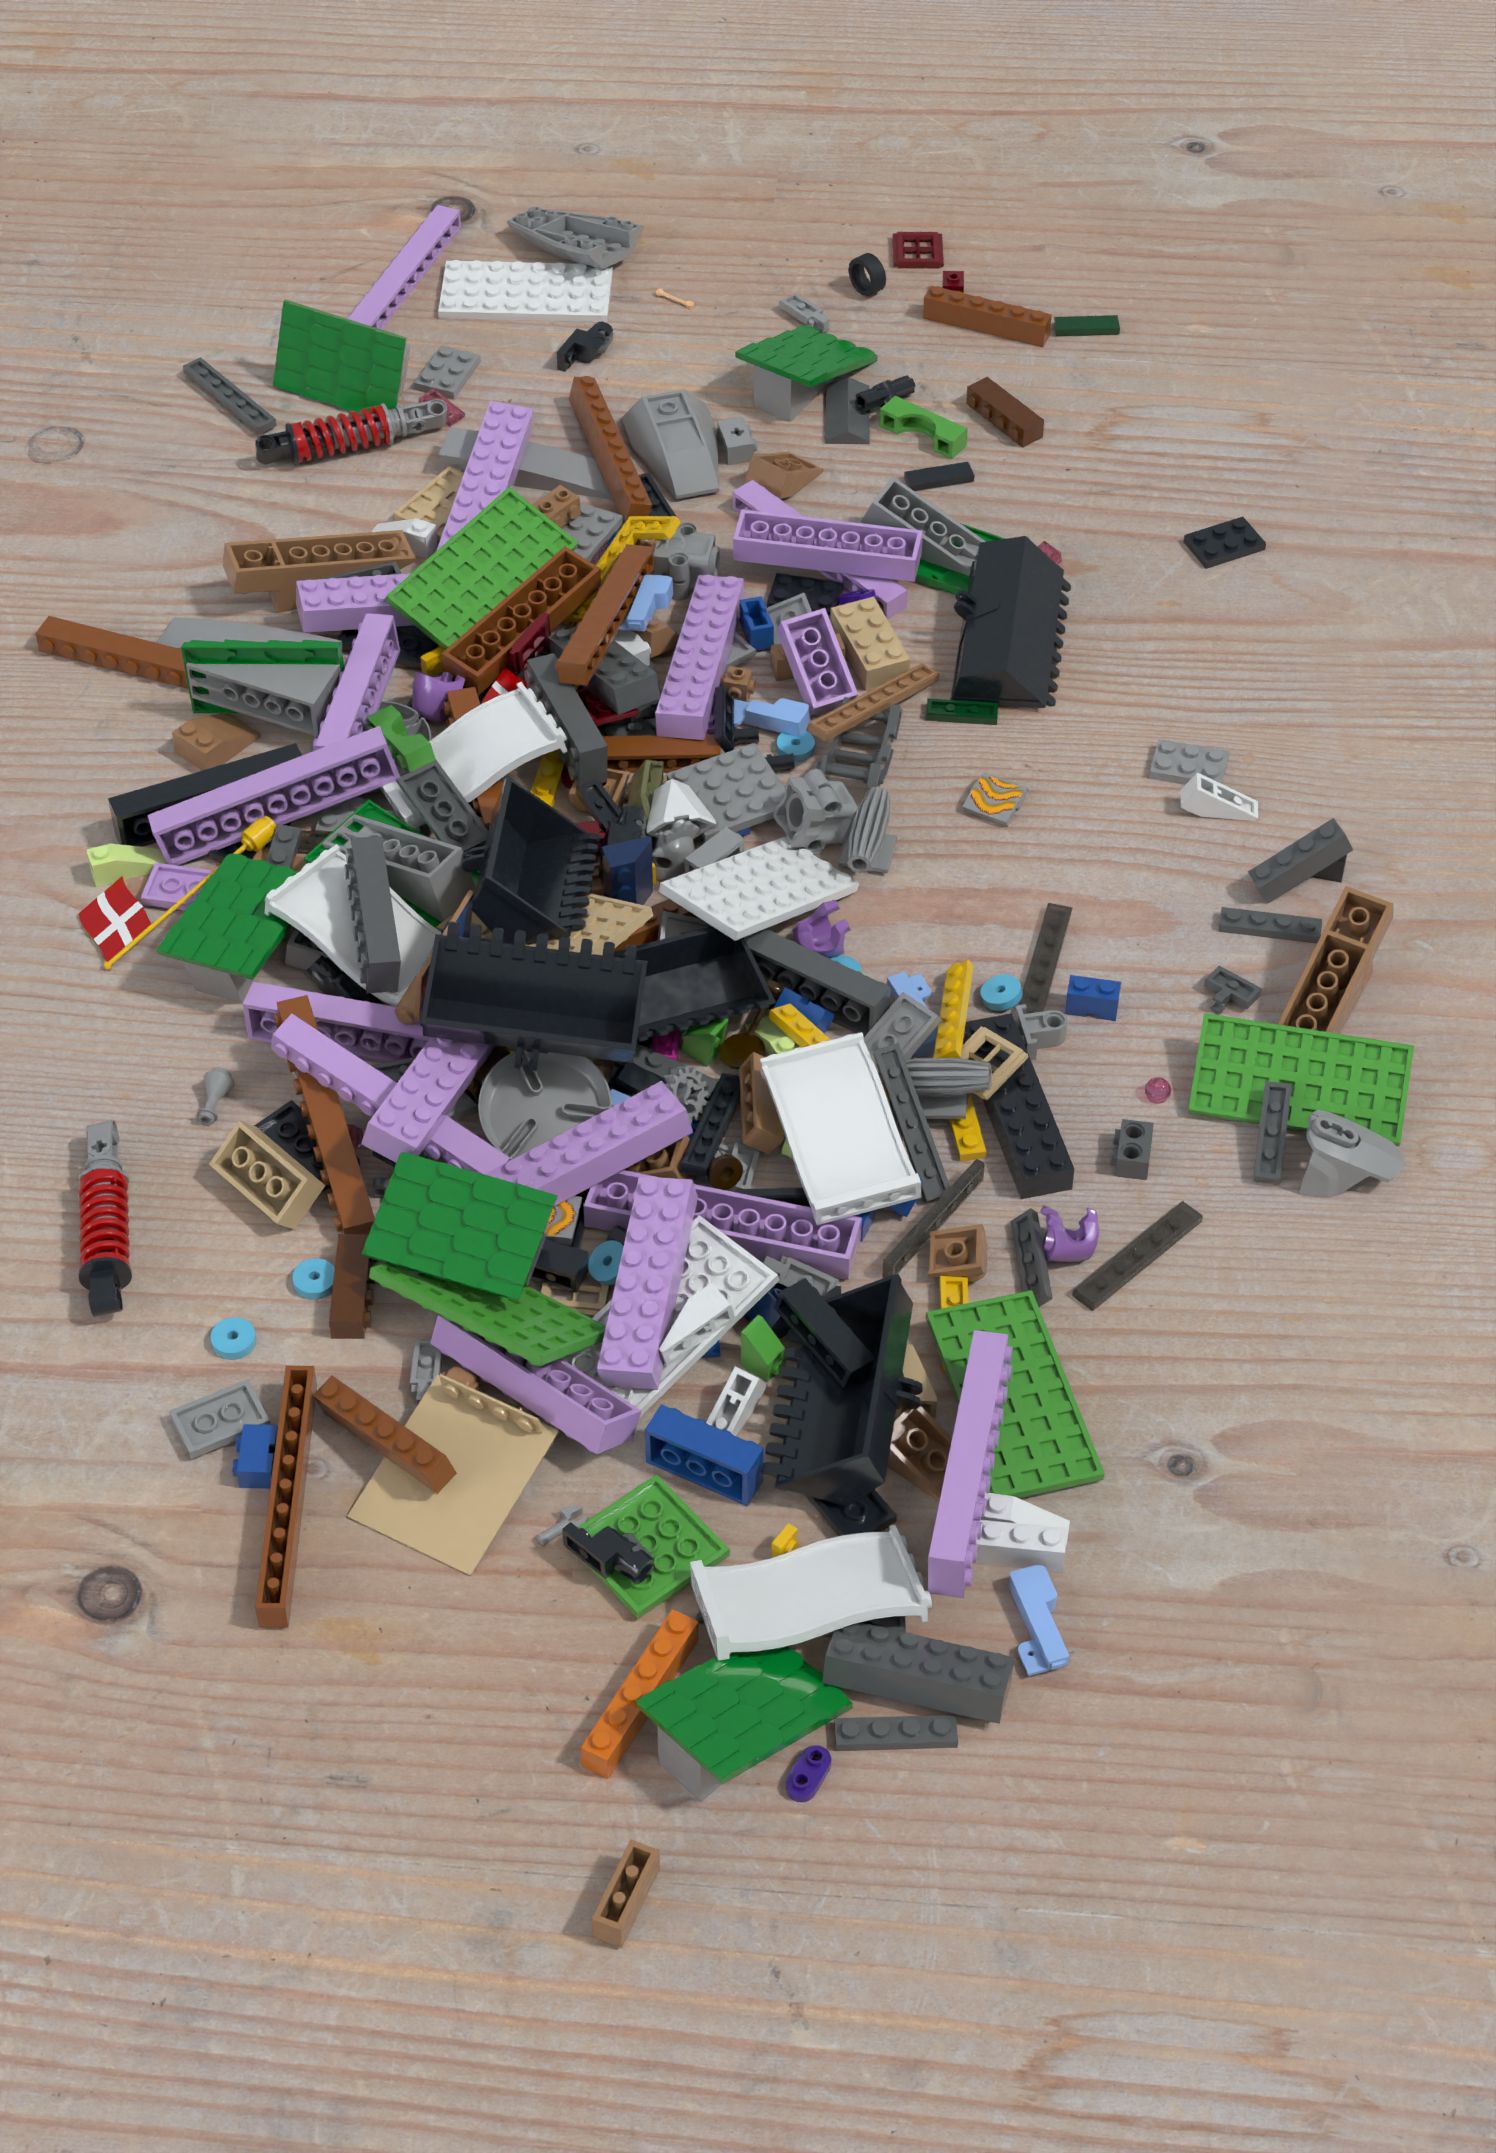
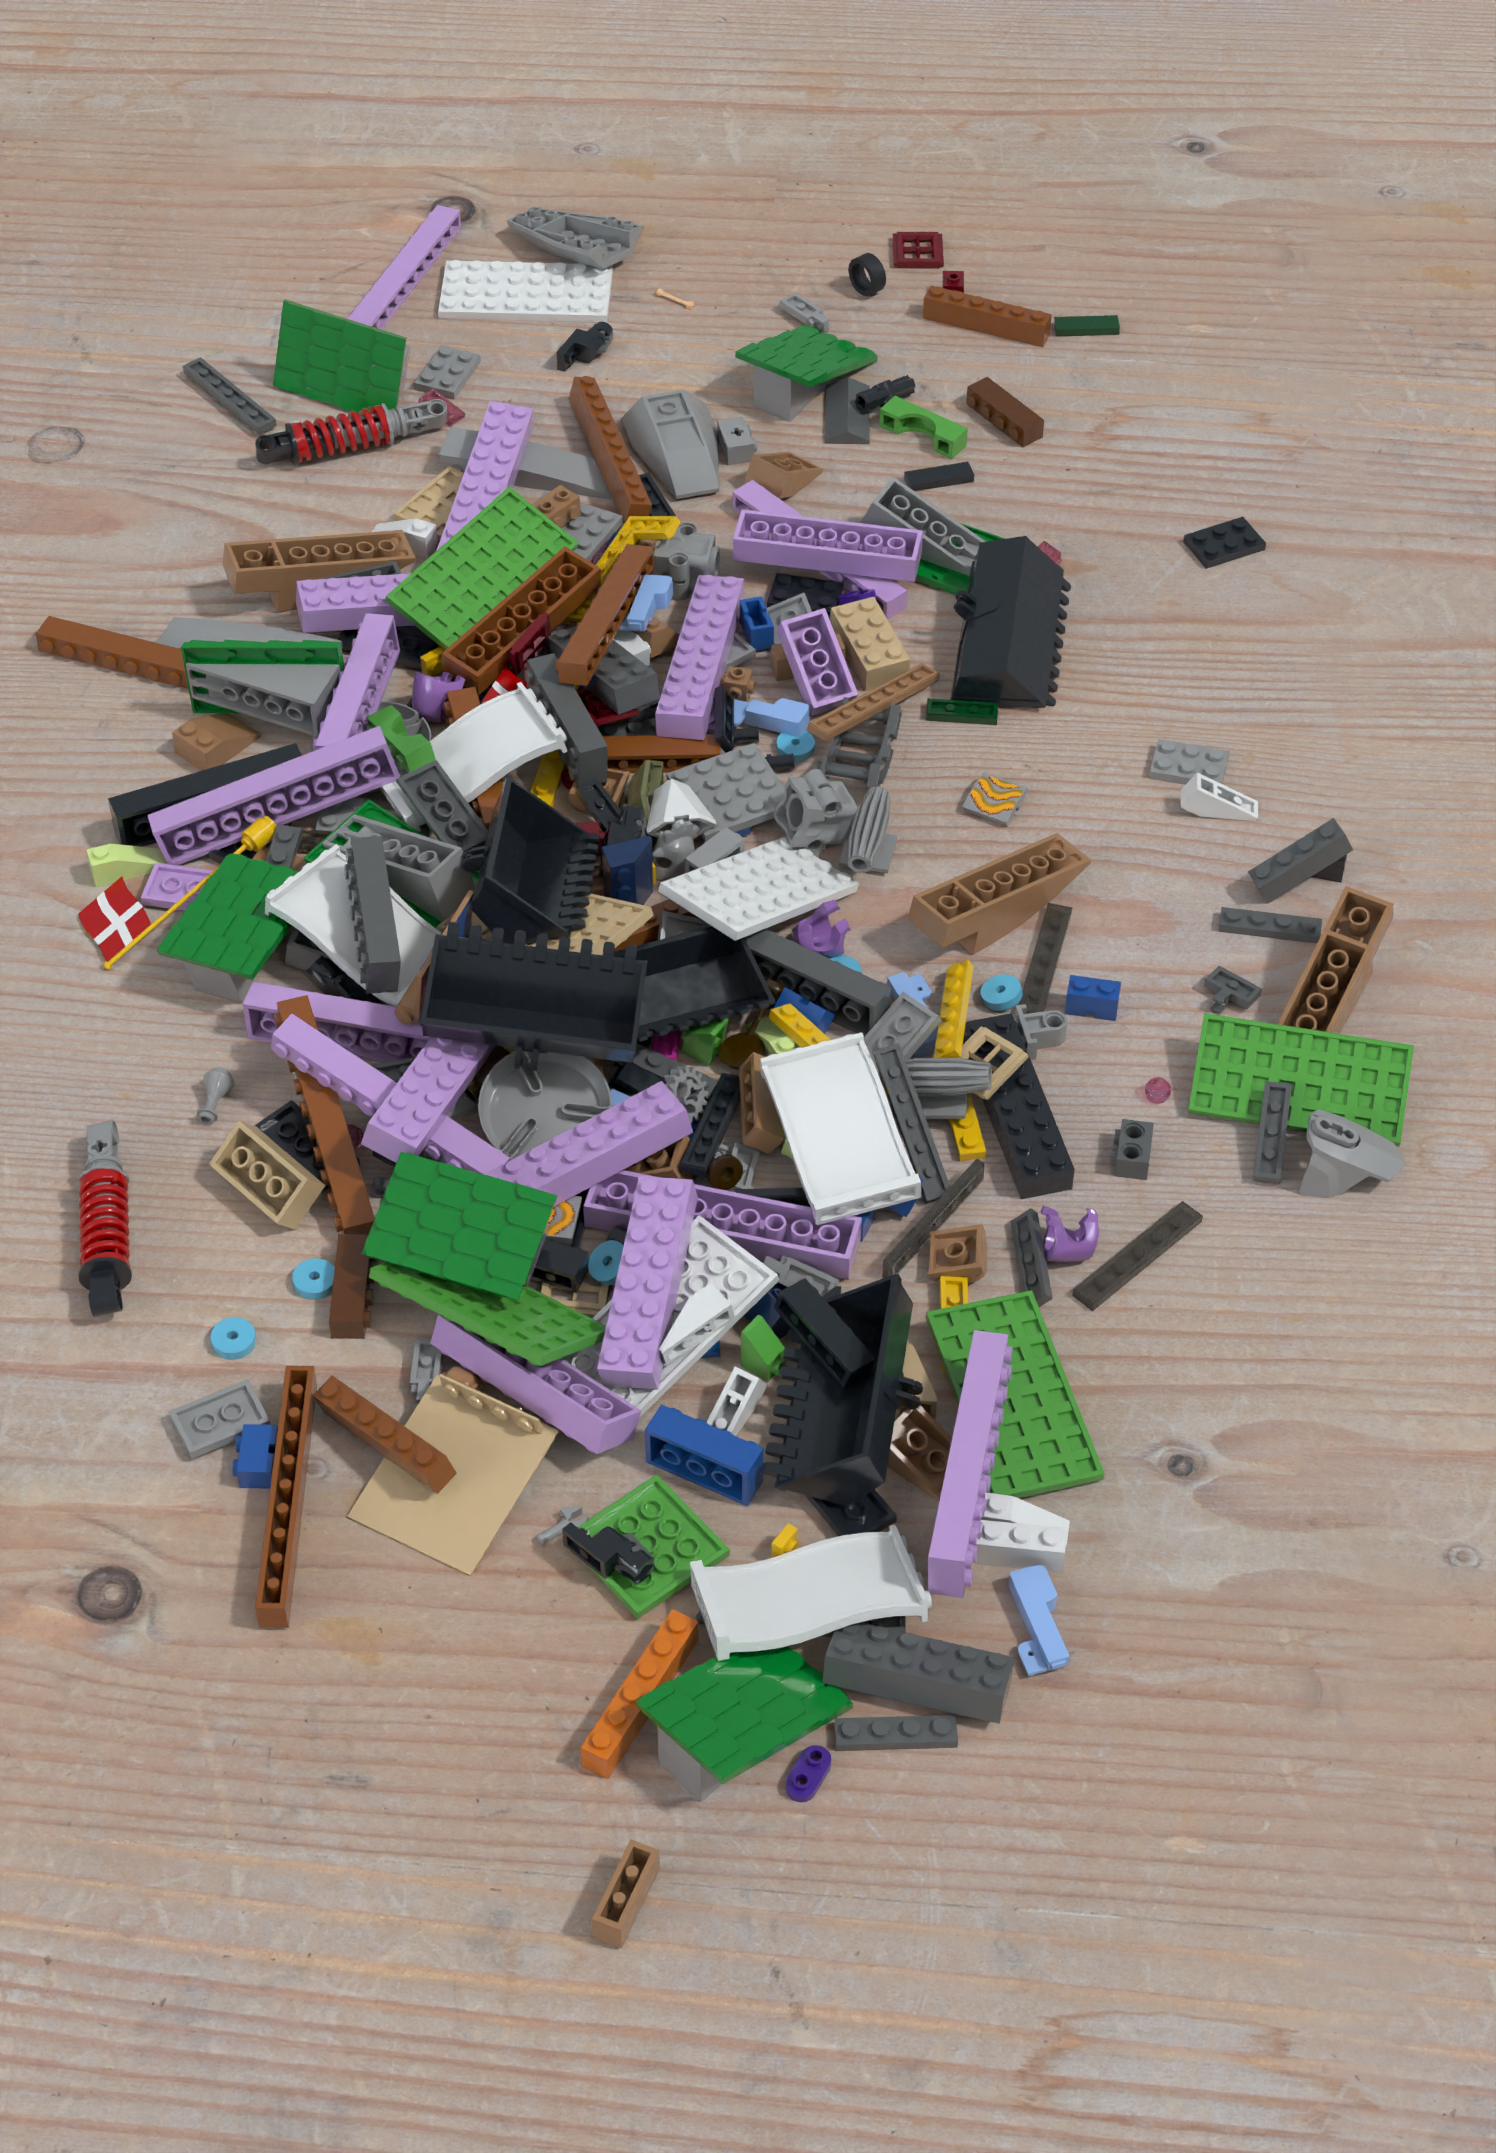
(997, 895): none -> medium nougat slope

